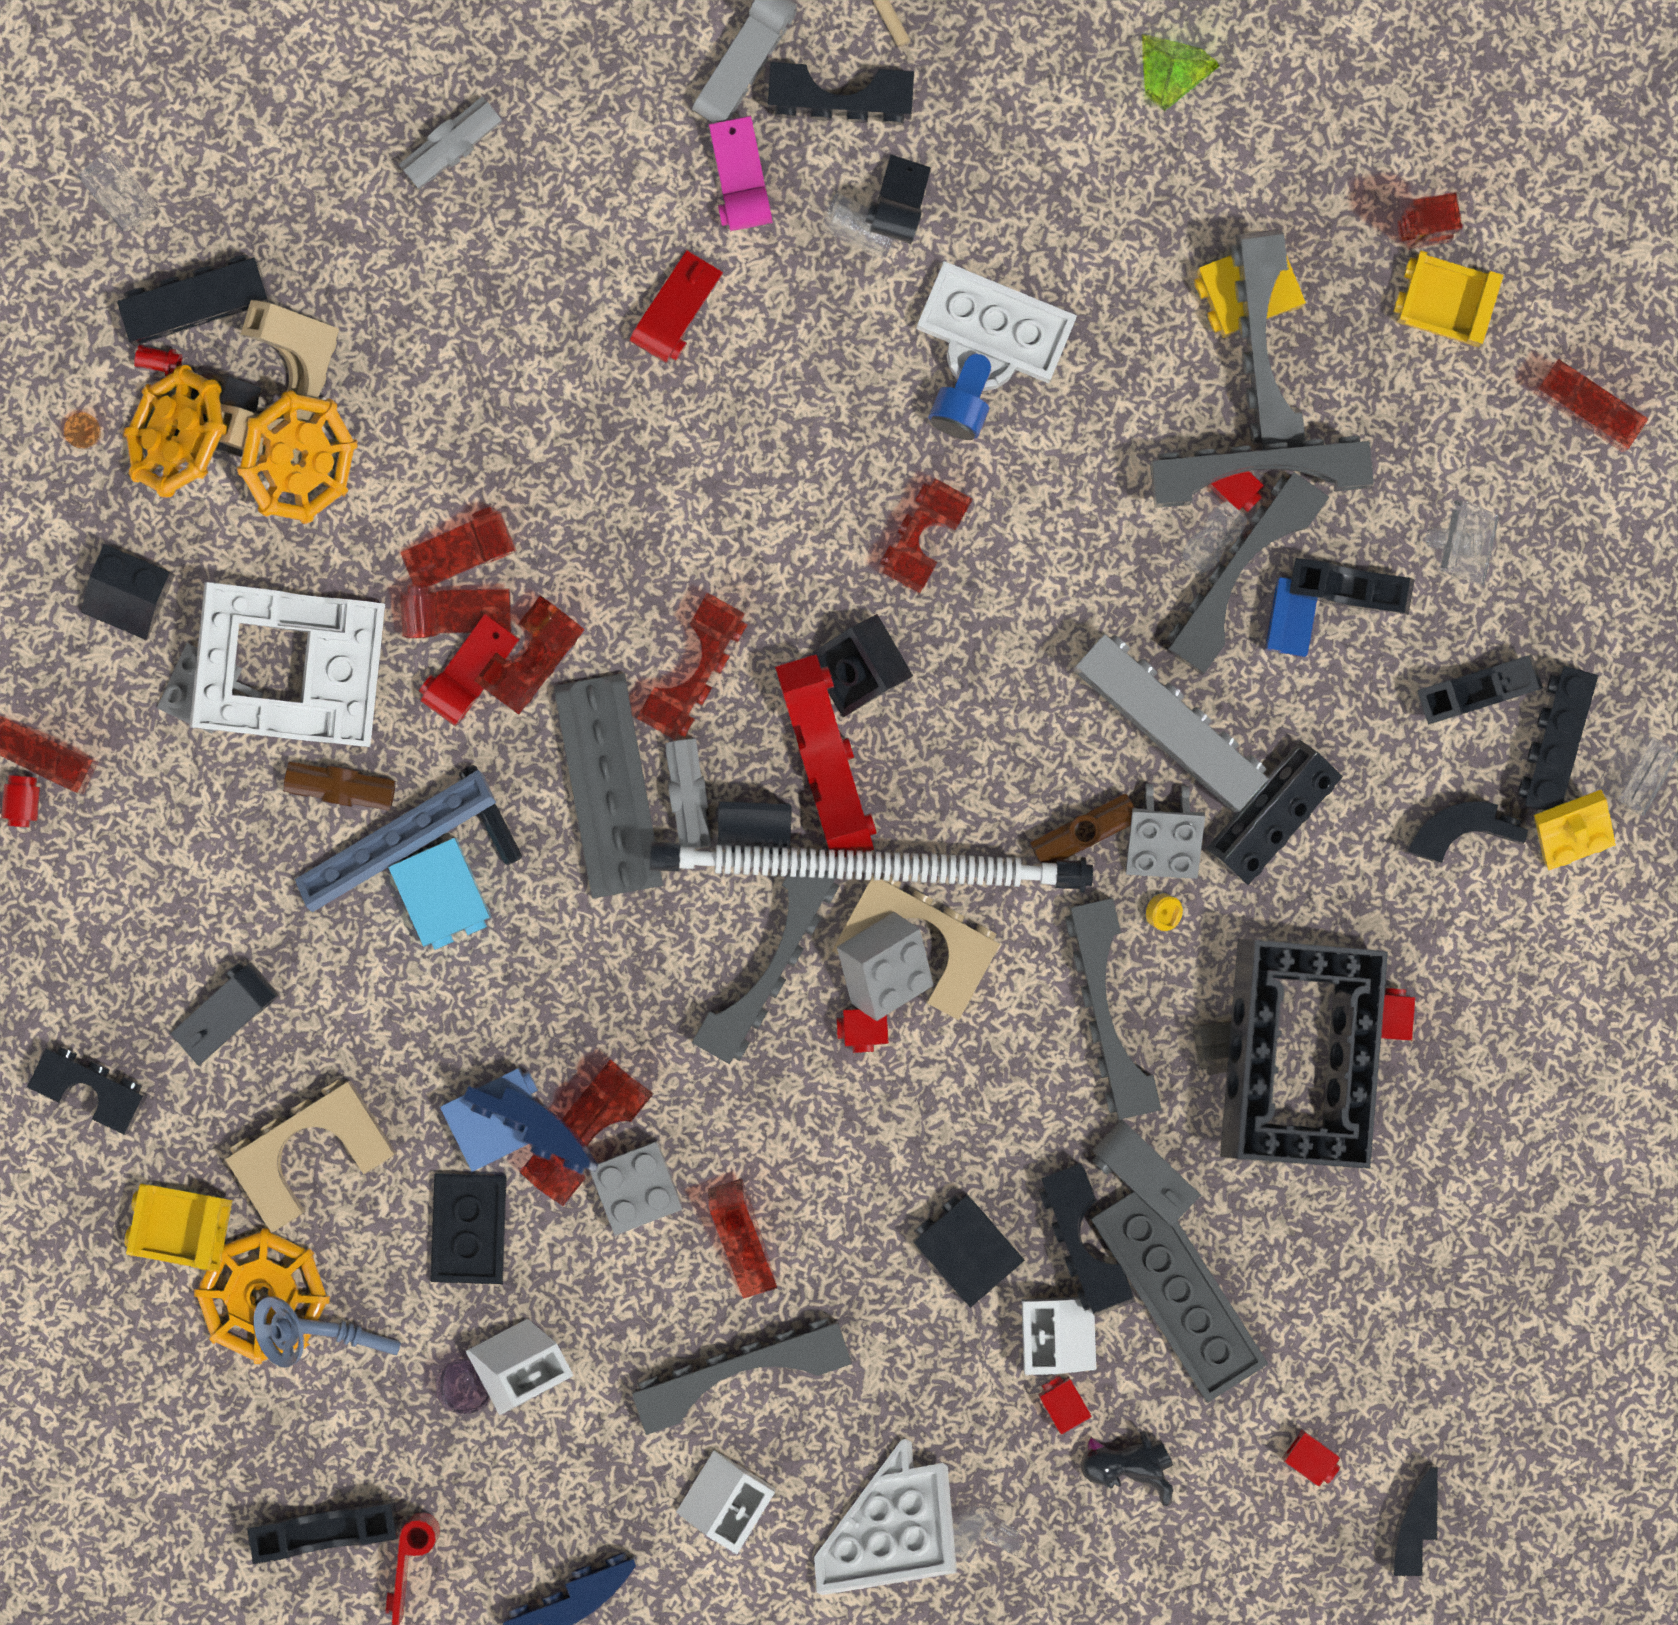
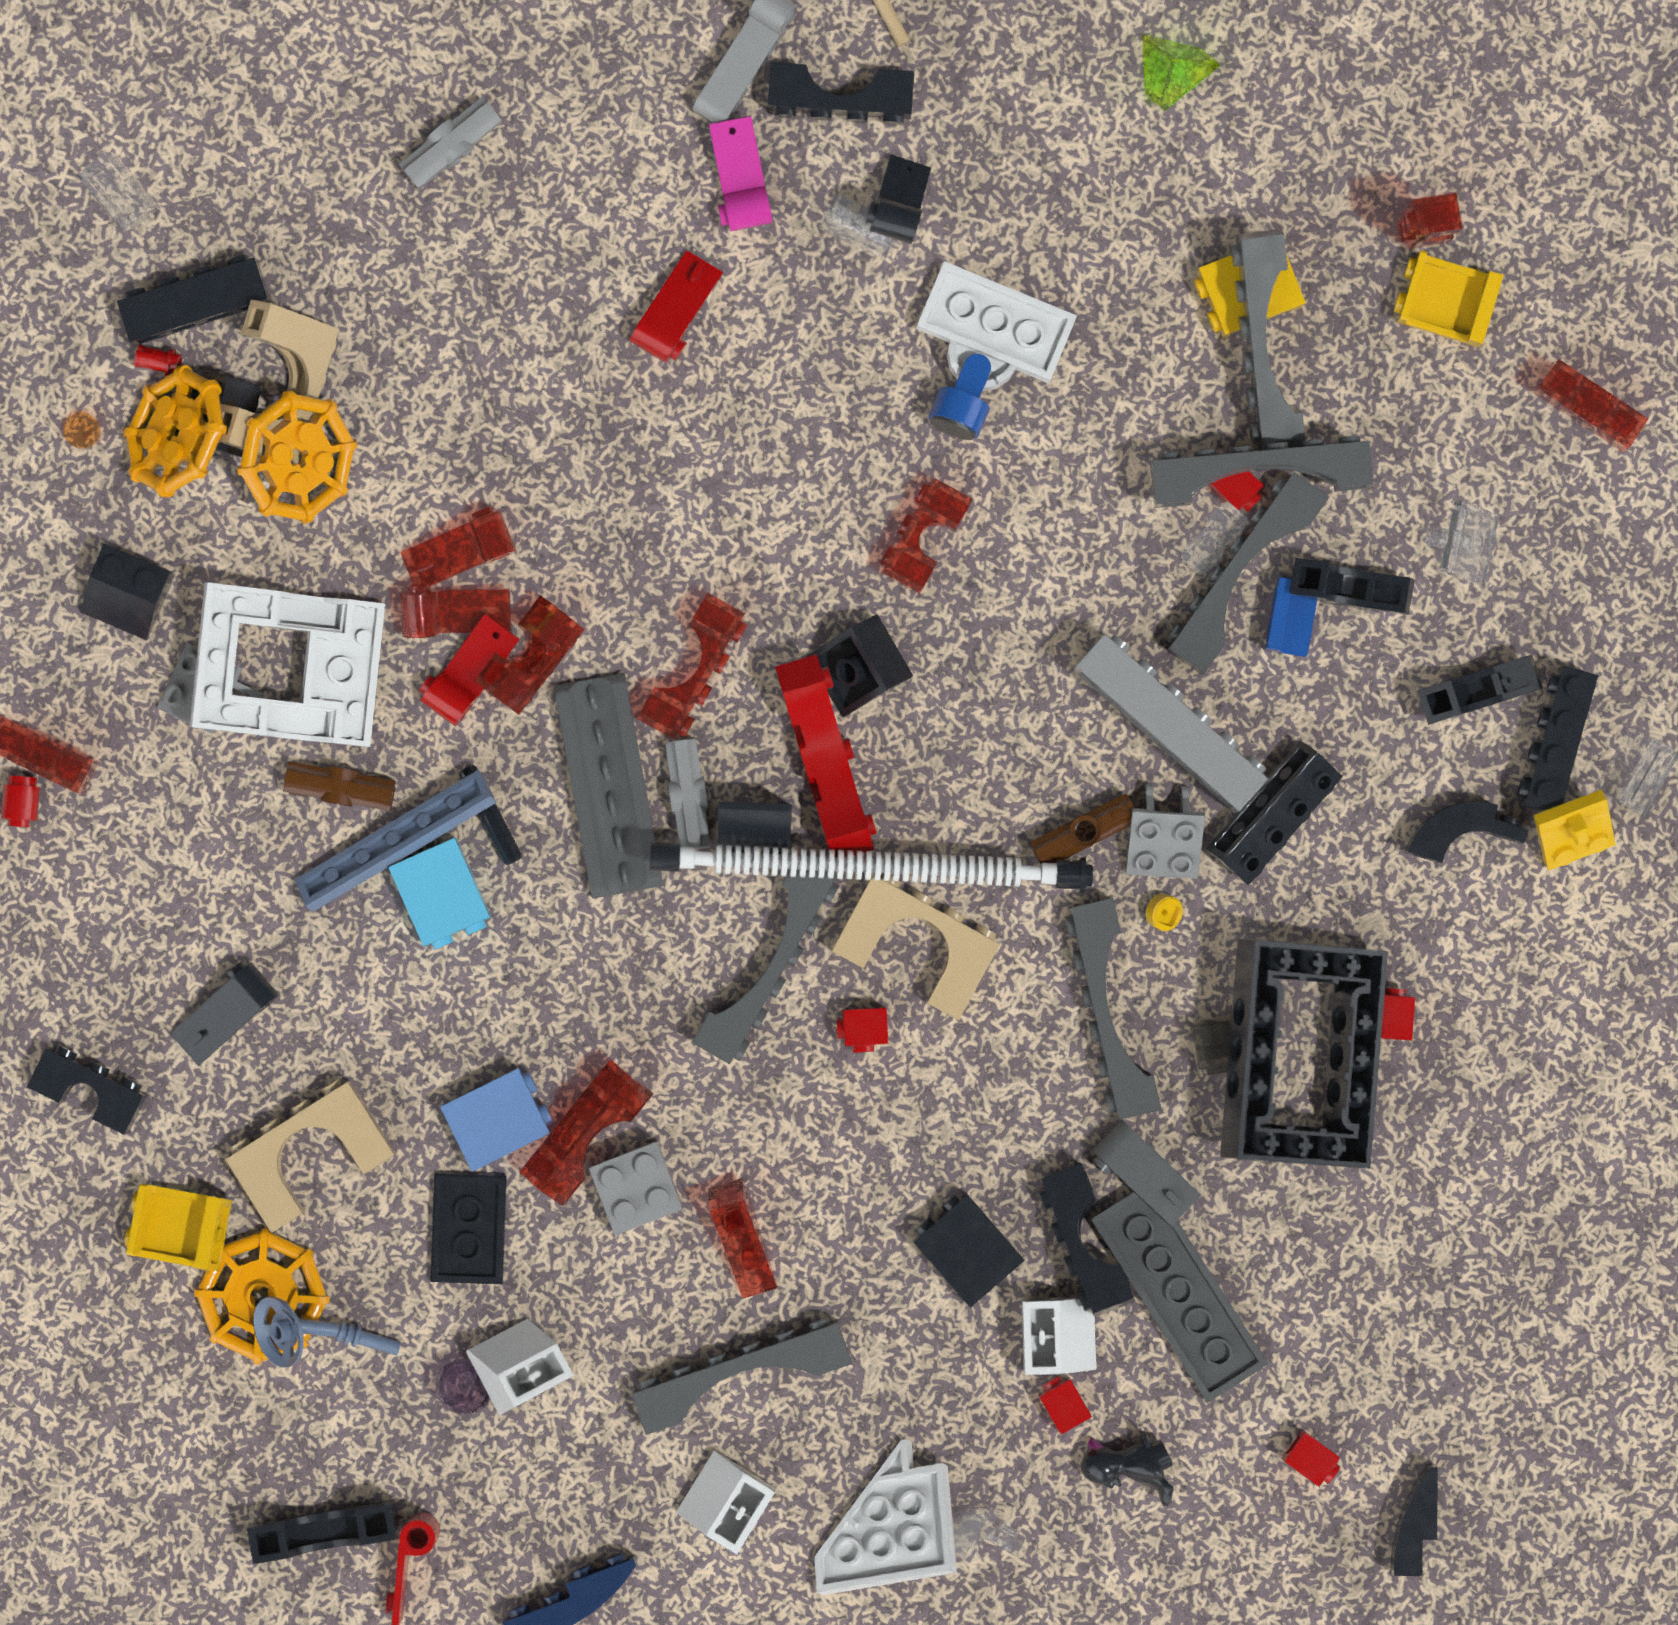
(545, 1129): dark blue slope -> none
(885, 966): light grey brick -> none

